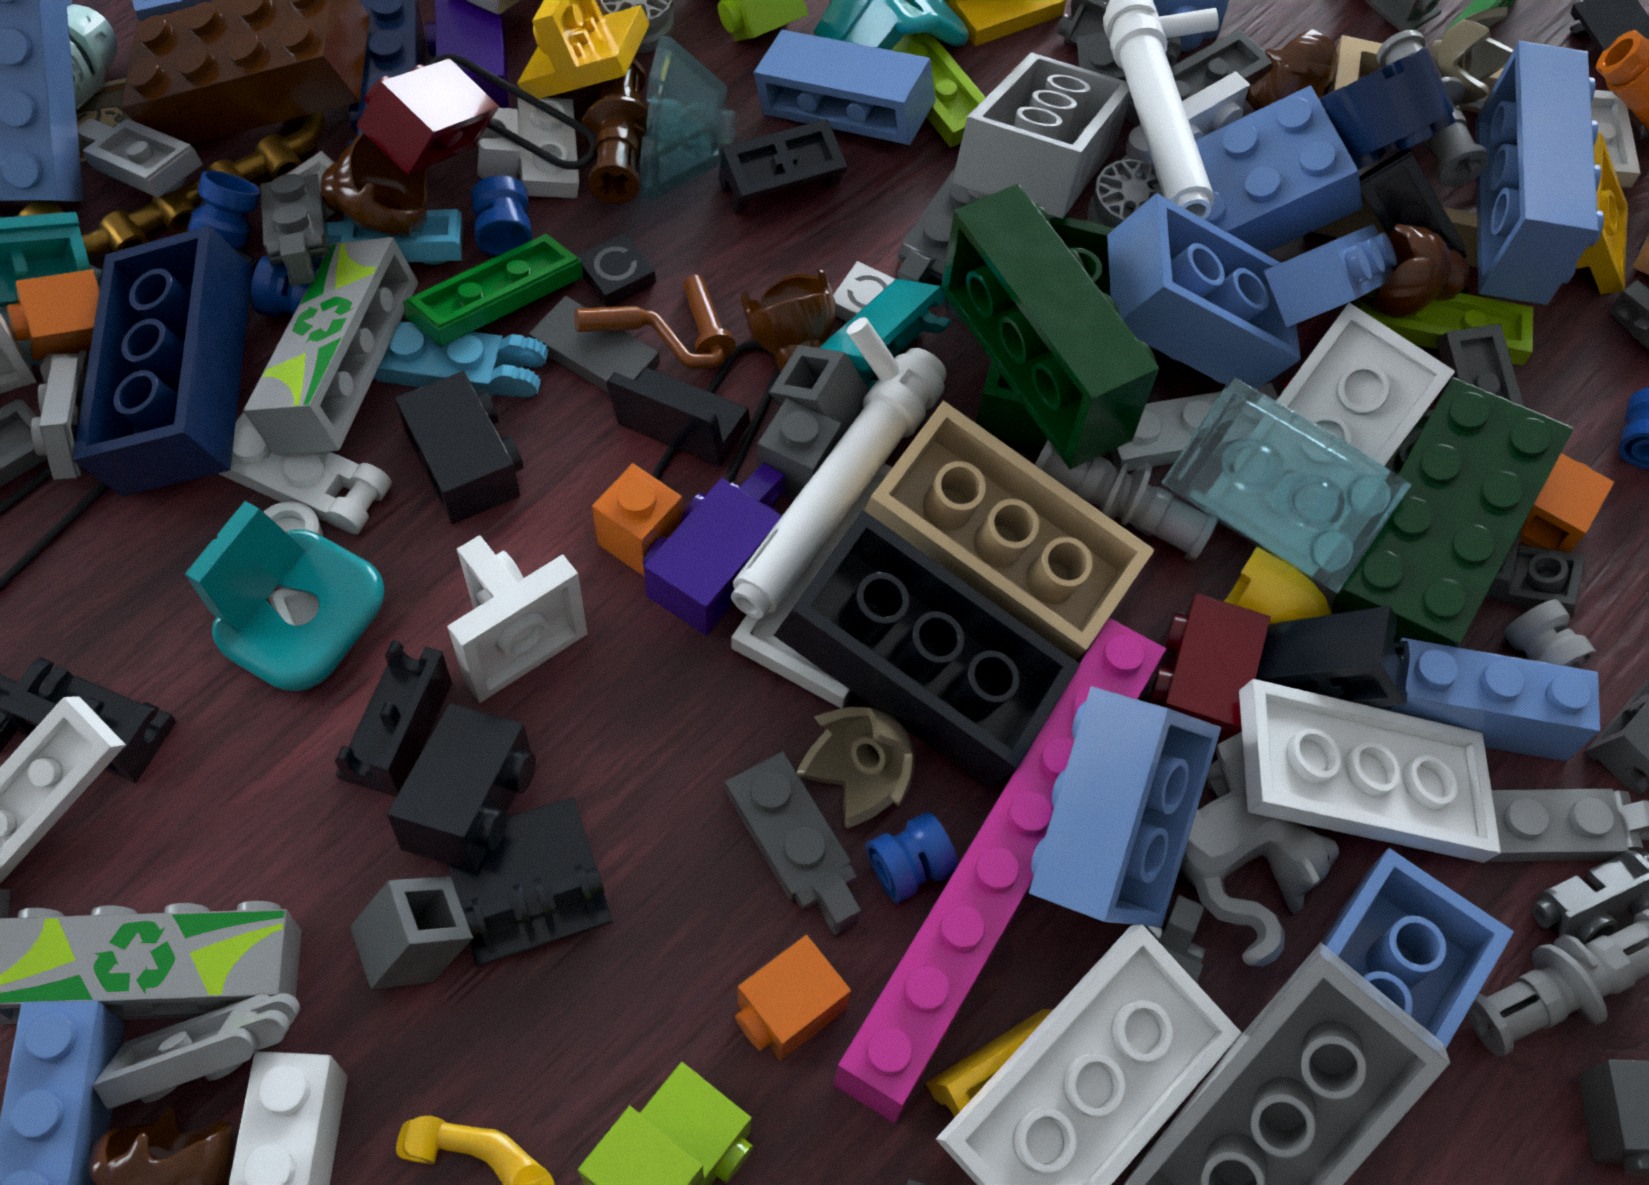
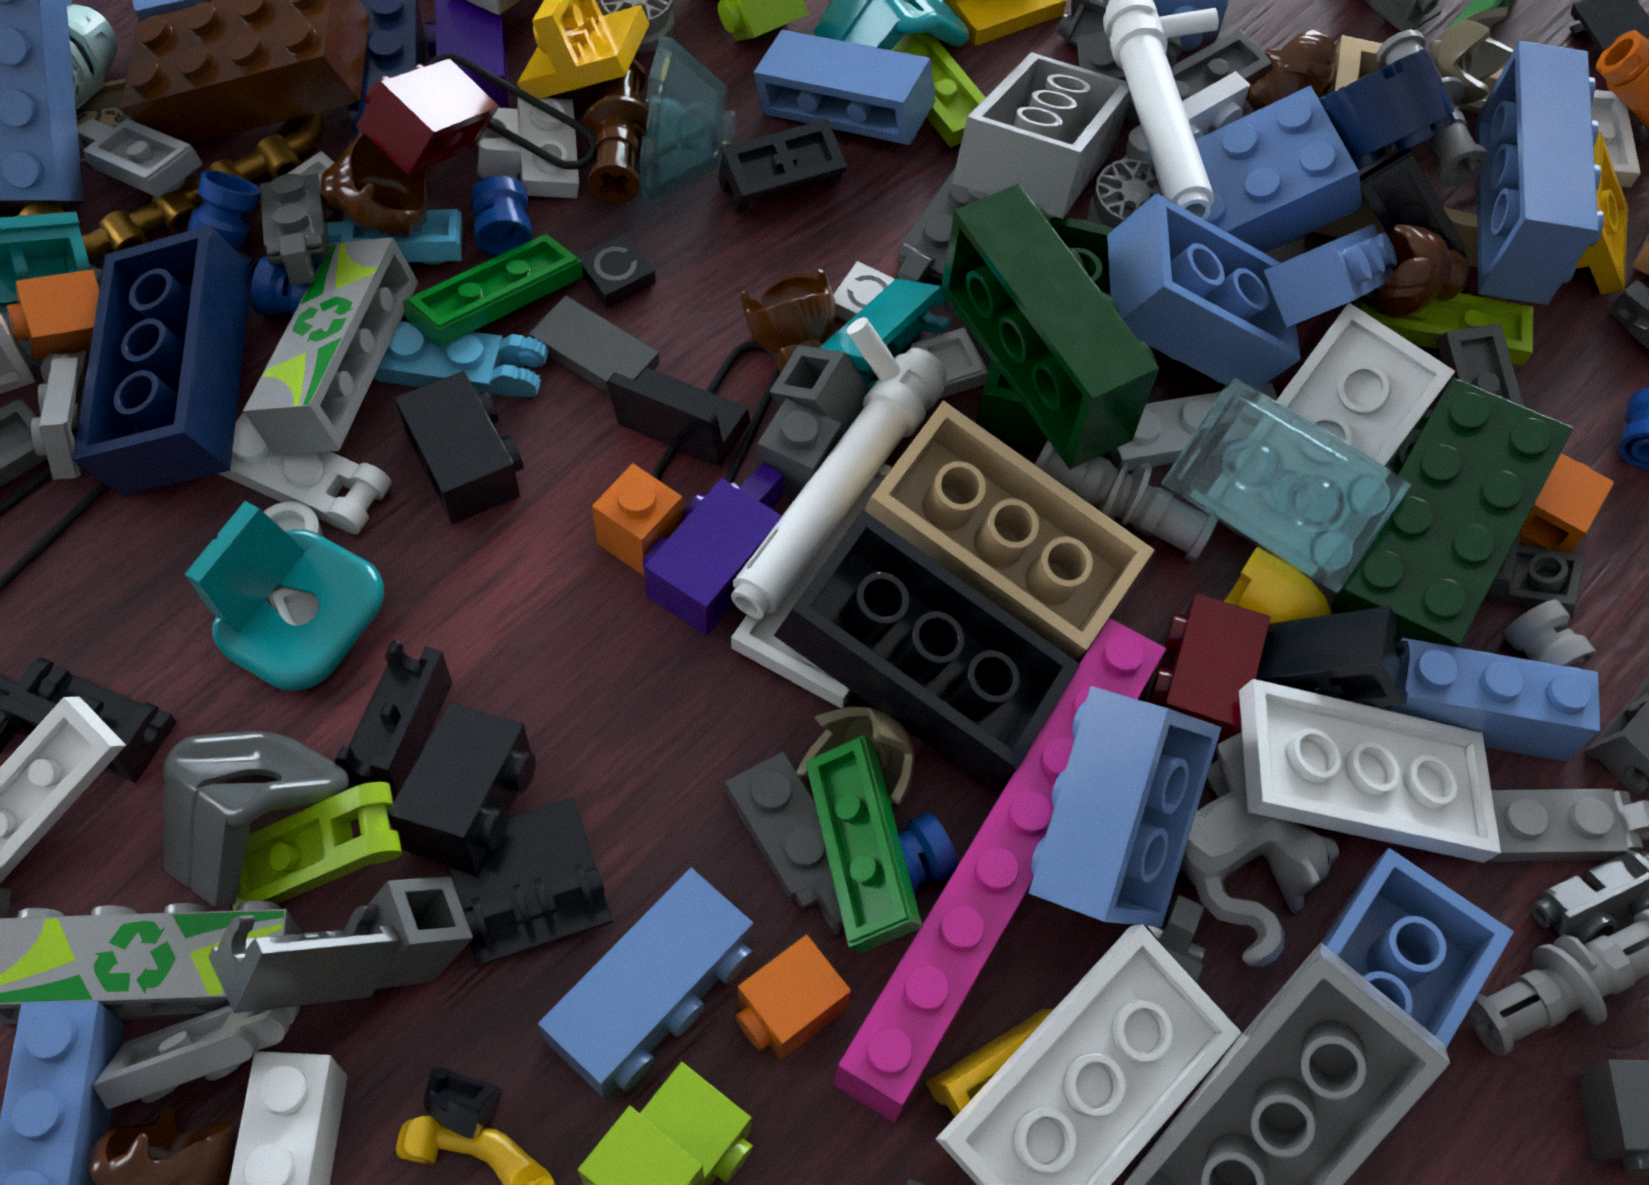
(210, 822): none -> dark grey piece
(303, 966): none -> dark grey hinge
(319, 845): none -> lime plate
(460, 1101): none -> black tile
(513, 618): white bracket -> none
(649, 985): none -> medium blue brick
(710, 347): dark orange piece -> none
(863, 845): none -> green tile
(960, 359): none -> white tile

